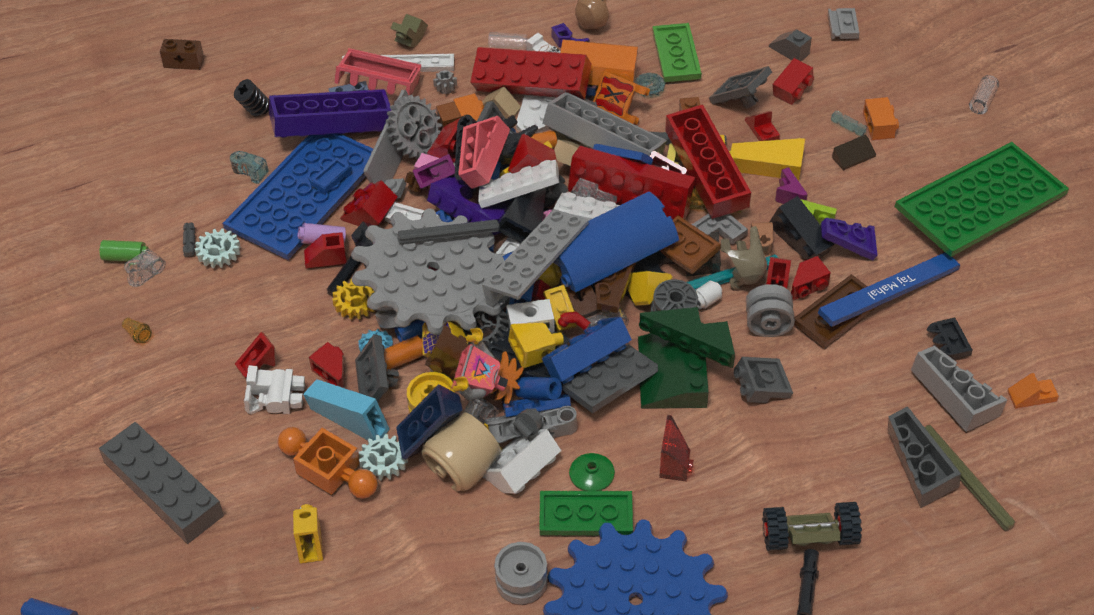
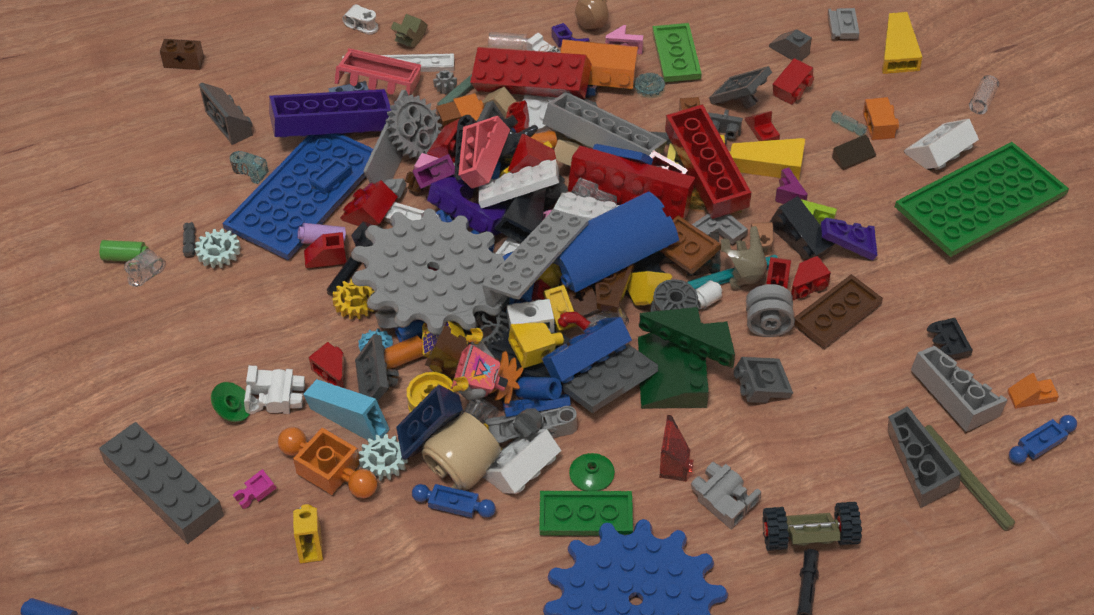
(137, 330): clear yellow cone -> none
(225, 113): none -> dark grey slope
(229, 401): none -> green dish
(251, 98): black piece -> none
(257, 487): none -> dark pink plate
(258, 353): red slope -> none
(361, 19): none -> white piece
(447, 231): dark grey axle -> none
(453, 500): none -> blue plate
(458, 91): none -> sand green axle
(520, 112): none -> red slope
(521, 572): light grey wheel -> none
(617, 94): flag -> none
(620, 37): none -> bright pink slope
(718, 493): none -> light grey hips
(727, 124): none -> dark grey hips
(888, 289): blue tile -> none
(901, 45): none -> yellow slope
(943, 144): none -> white slope
(1042, 439): none -> blue plate

